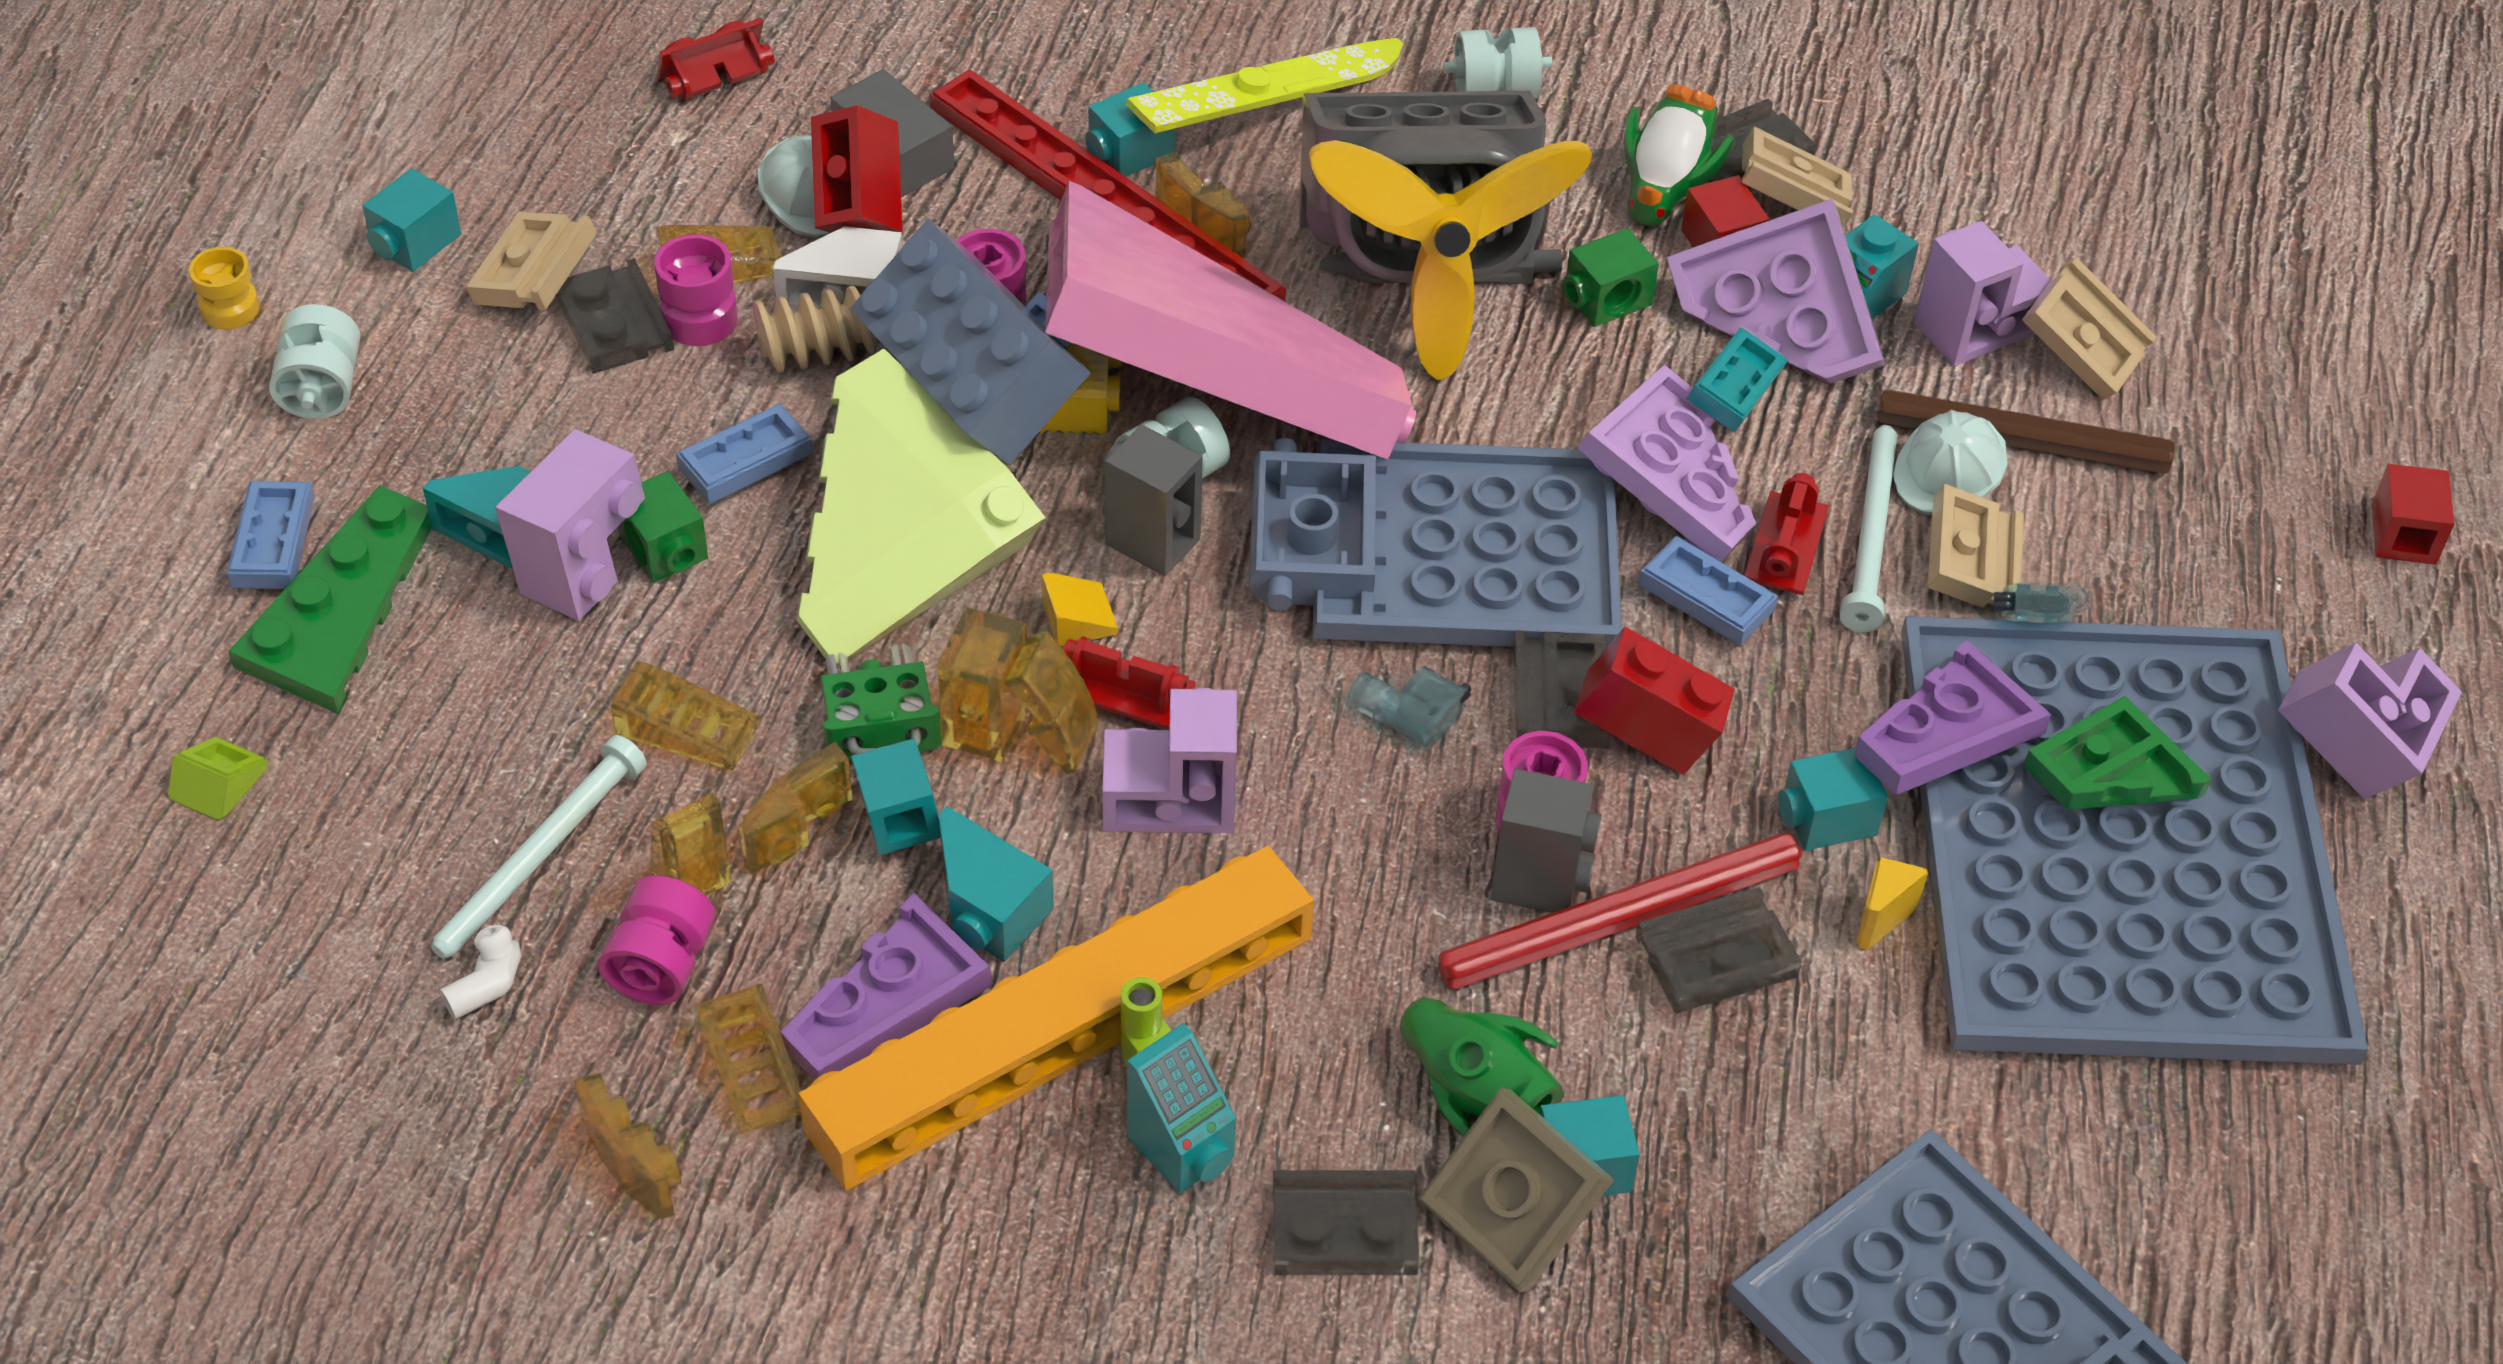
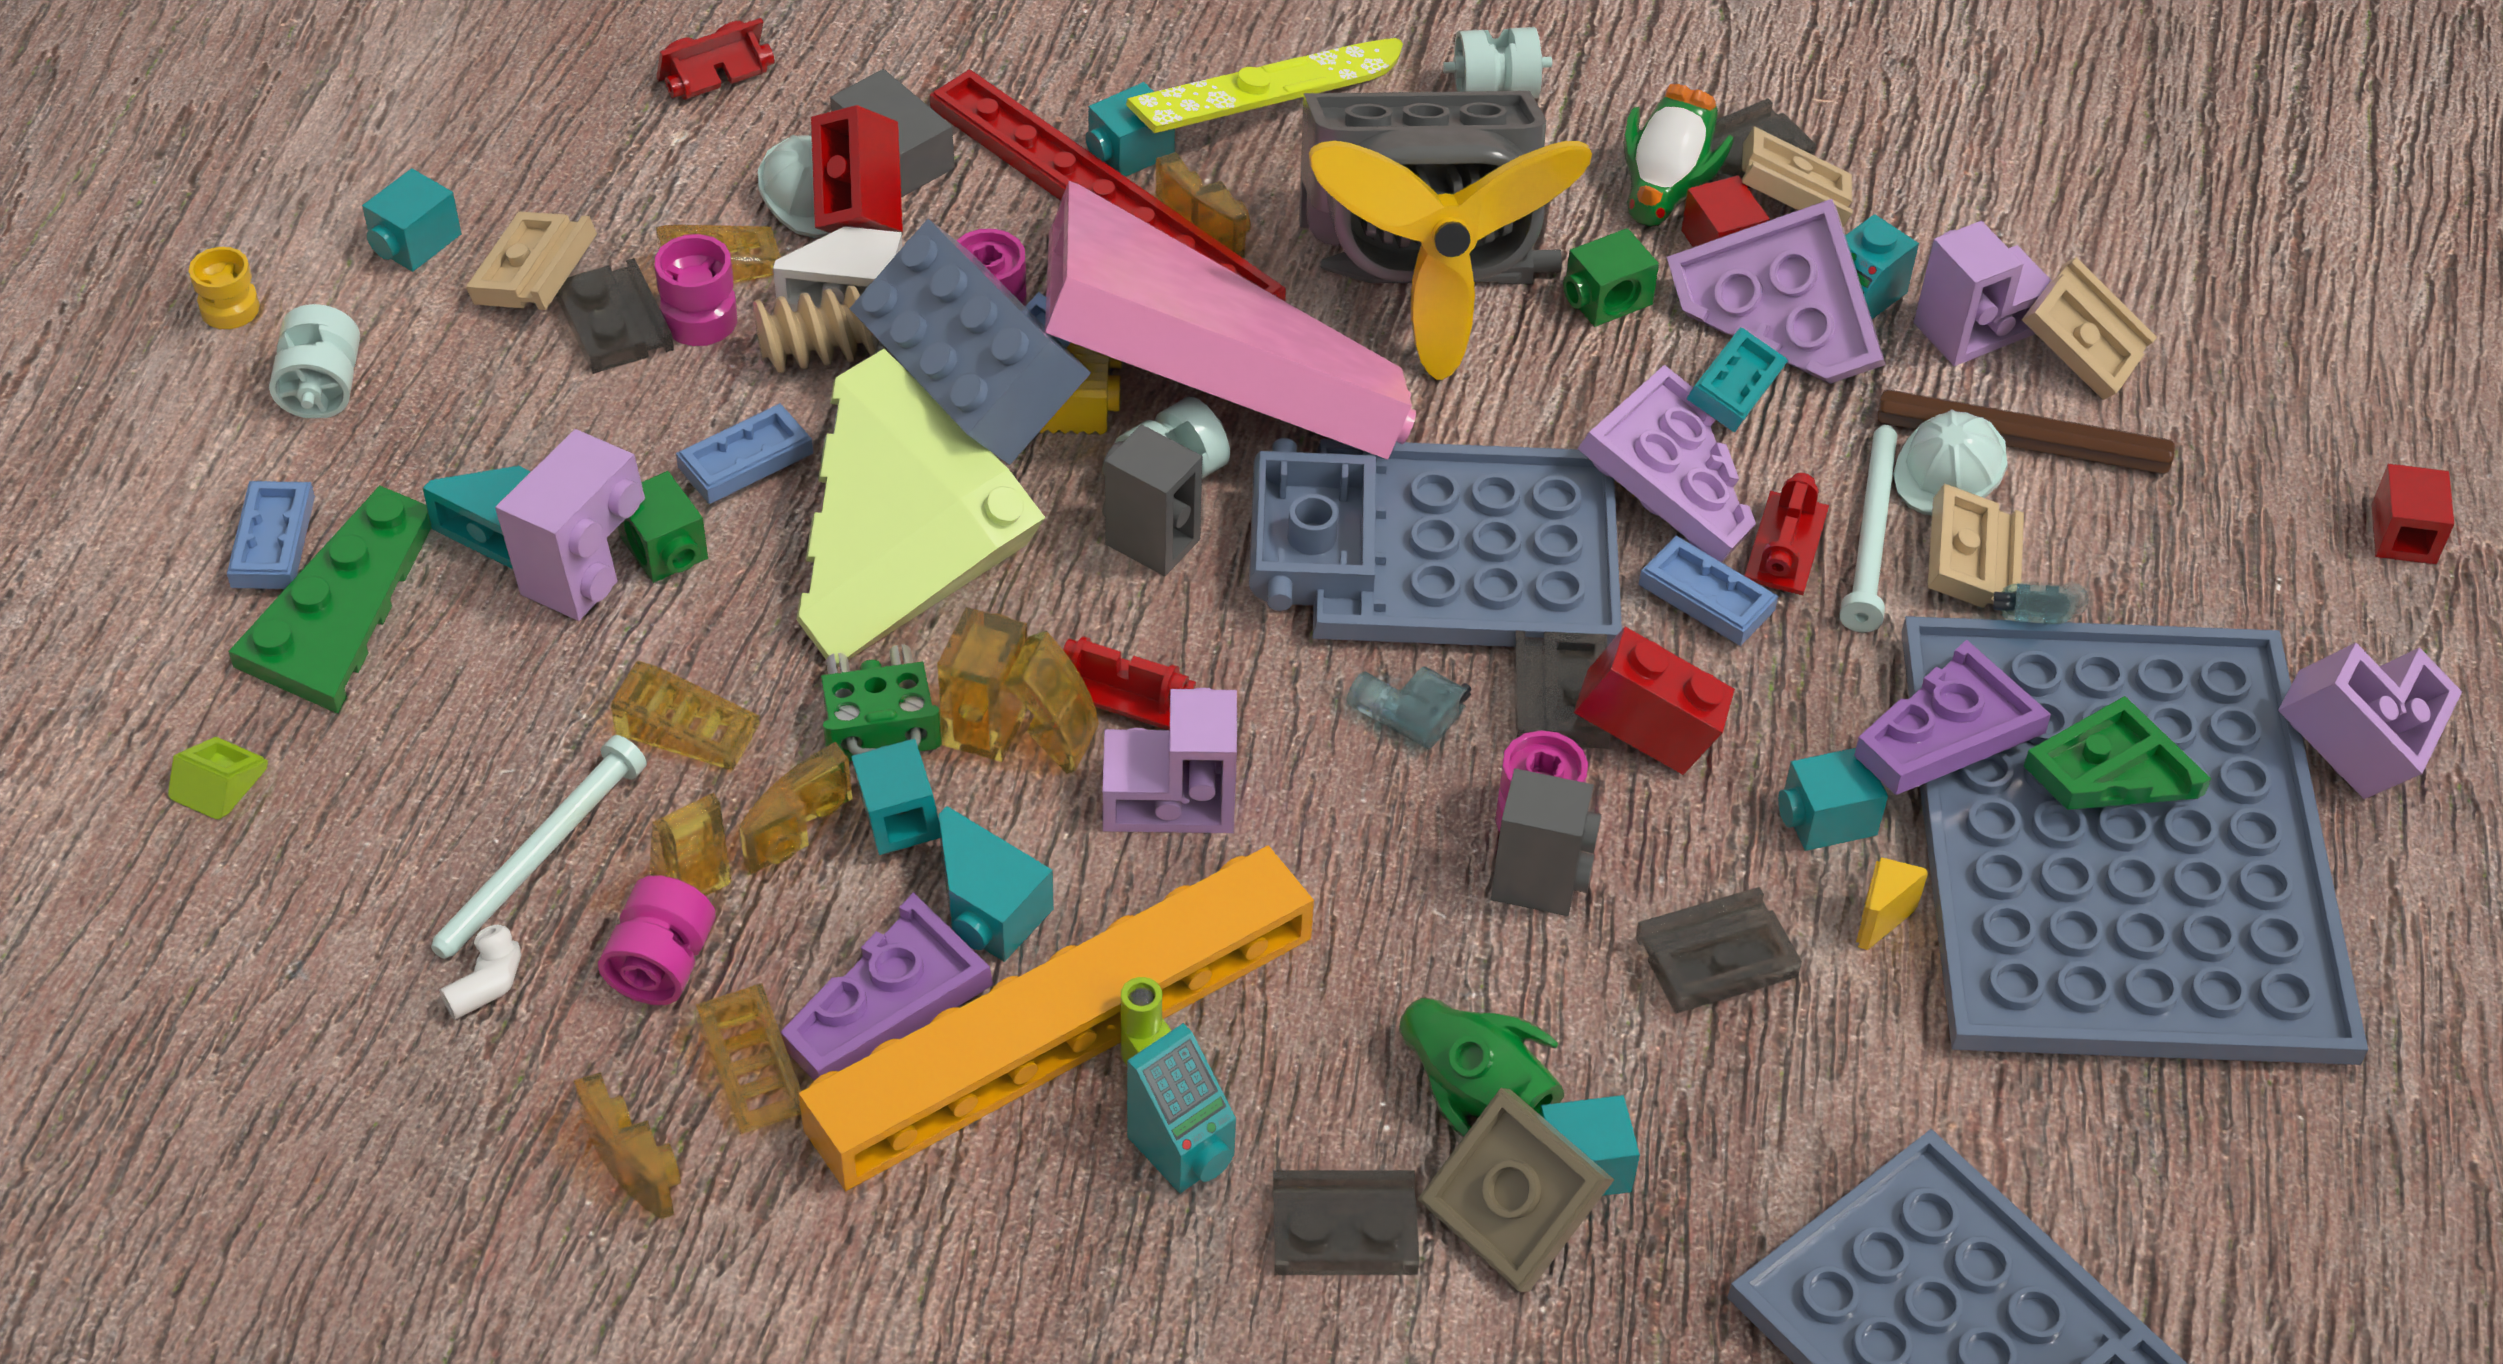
(1076, 608): yellow slope -> none
(1618, 910): red axle -> none

